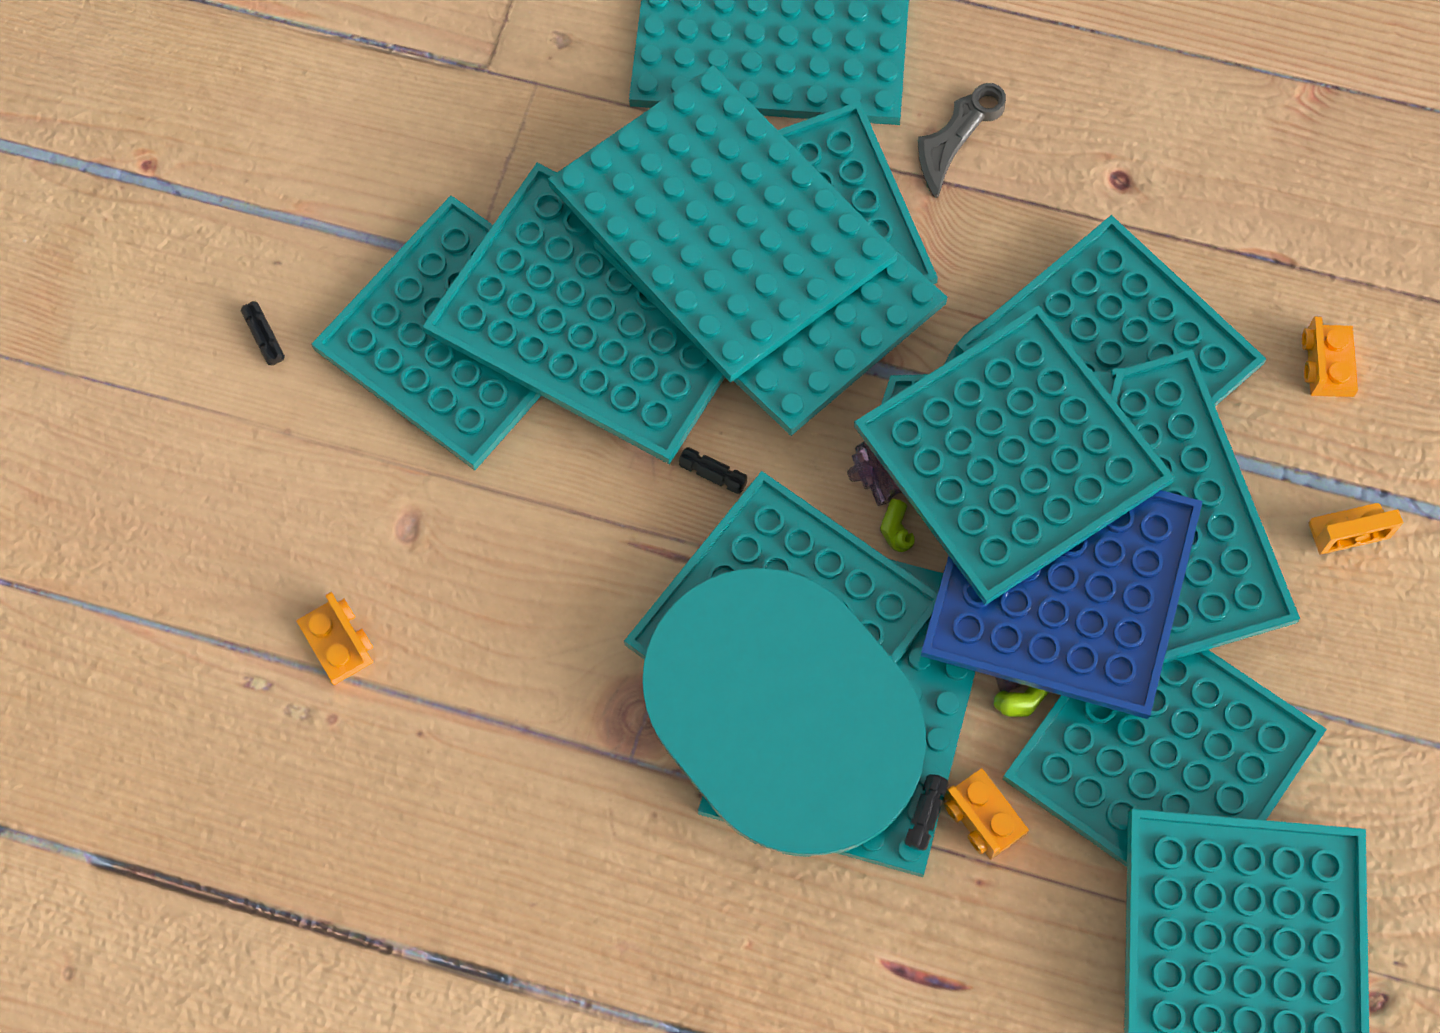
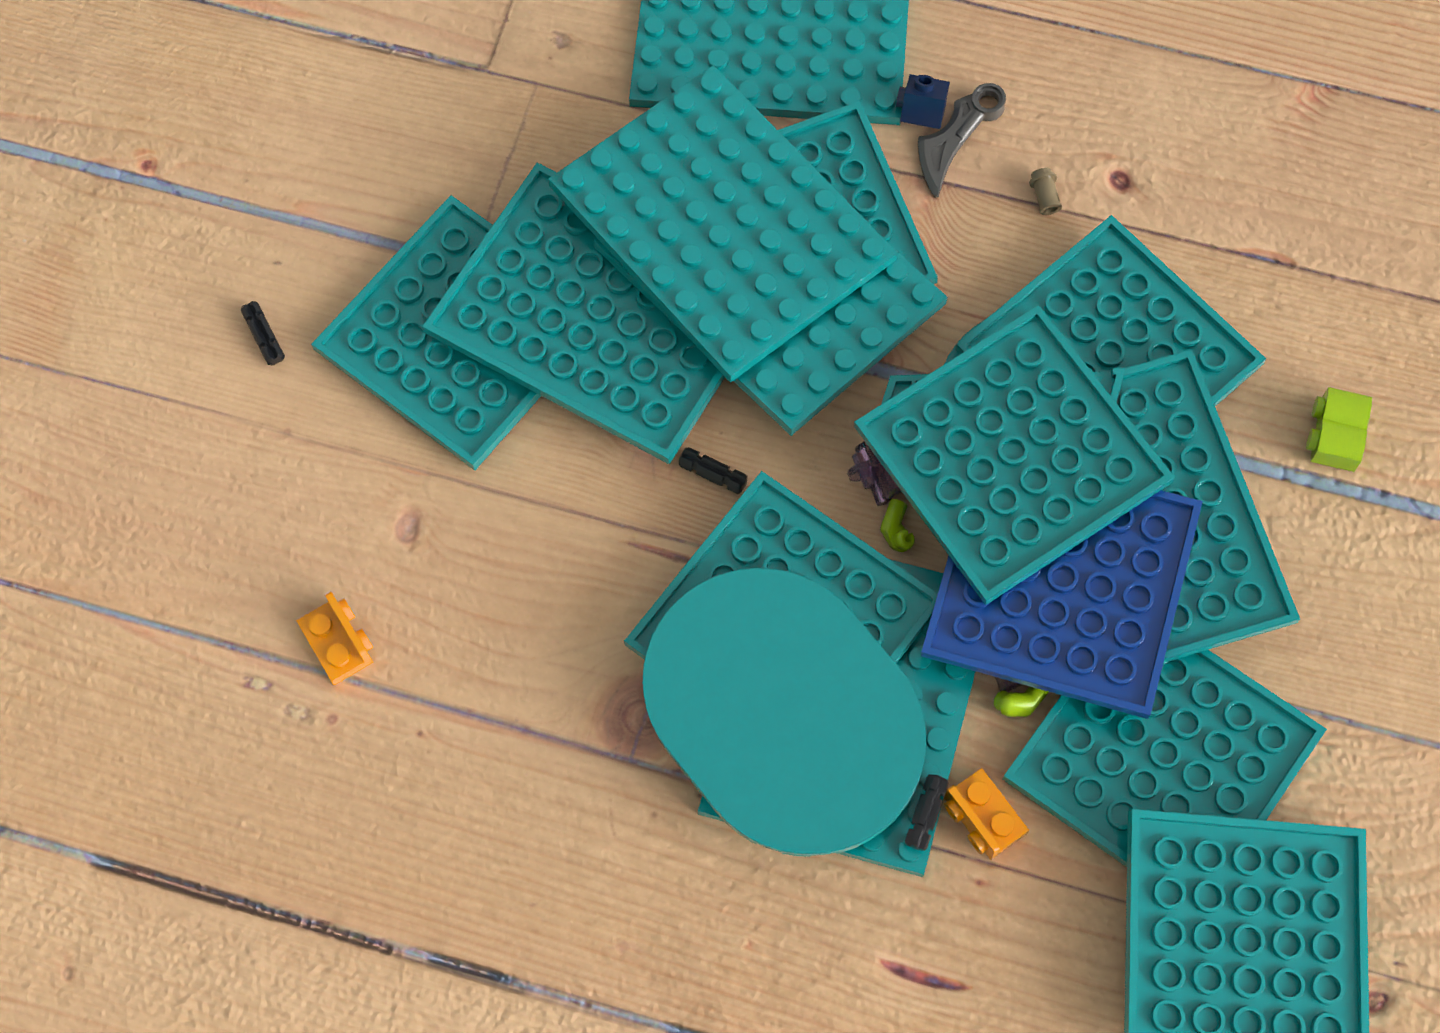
(923, 101): none -> dark blue brick
(1043, 182): none -> dark tan pin
(1330, 359): light orange bracket -> none
(1339, 429): none -> lime brick
(1354, 527): light orange bracket -> none

